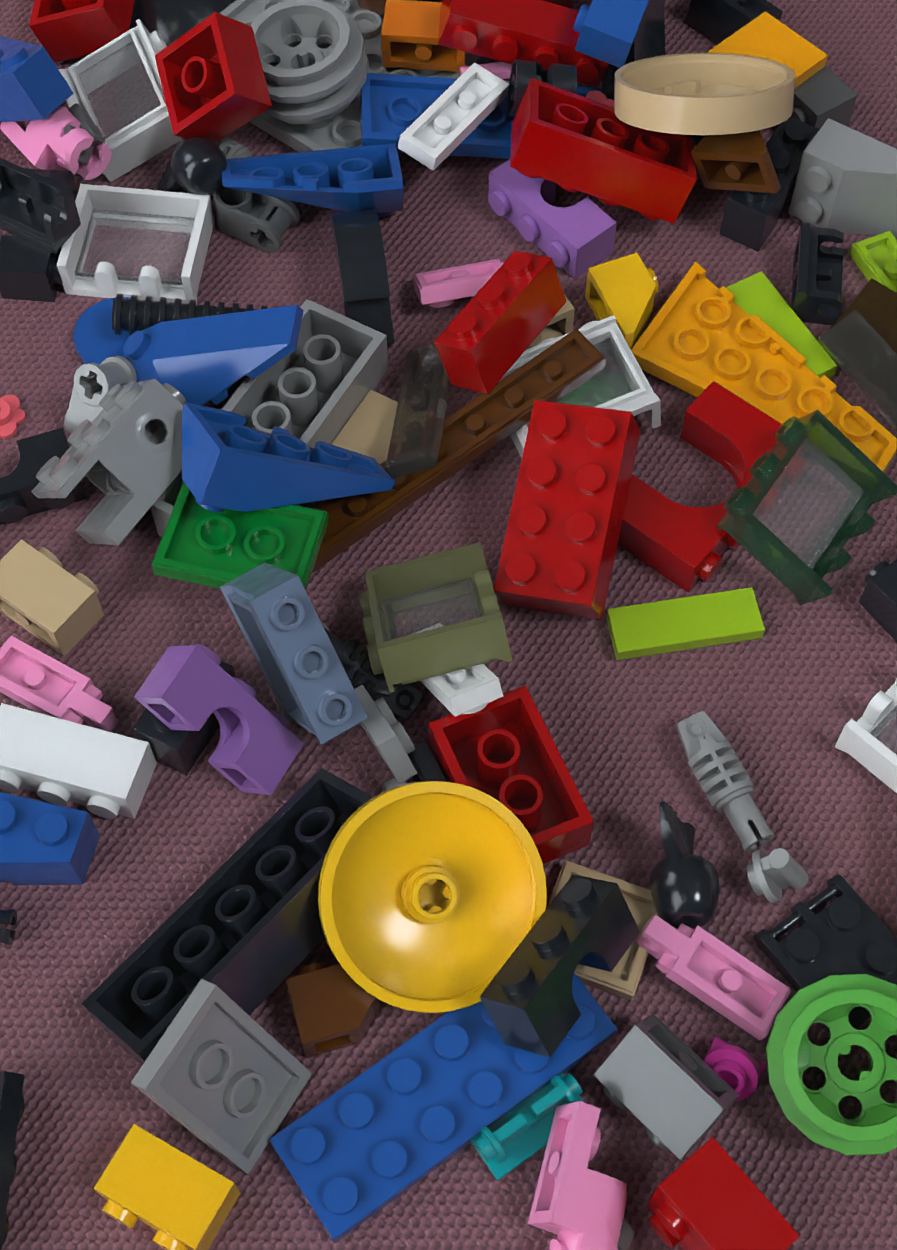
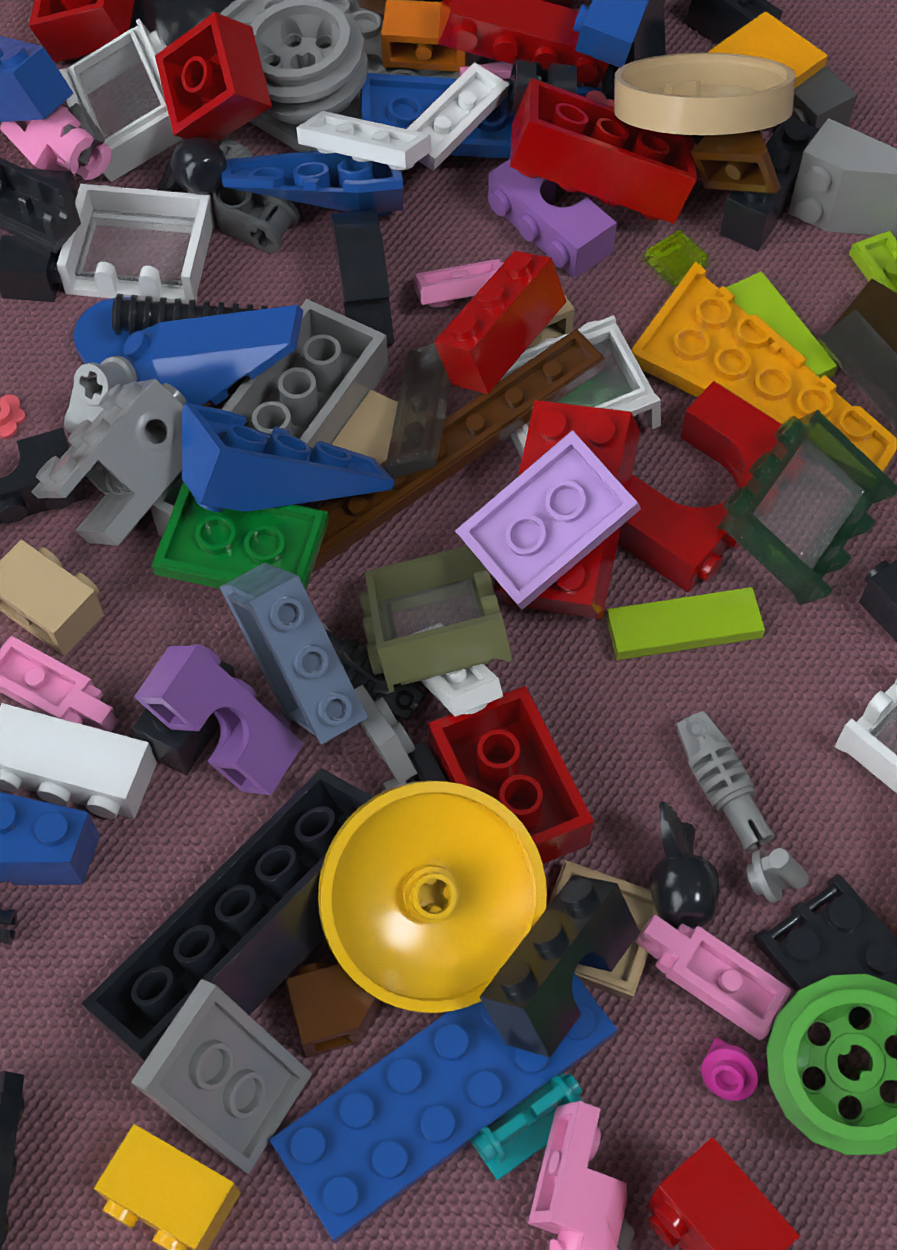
(364, 140): none -> white plate
(548, 519): none -> lavender plate
(623, 290): yellow slope -> none
(665, 1086): brick -> none
(675, 257): none -> clear neon green tile
(817, 275): black hinge -> none

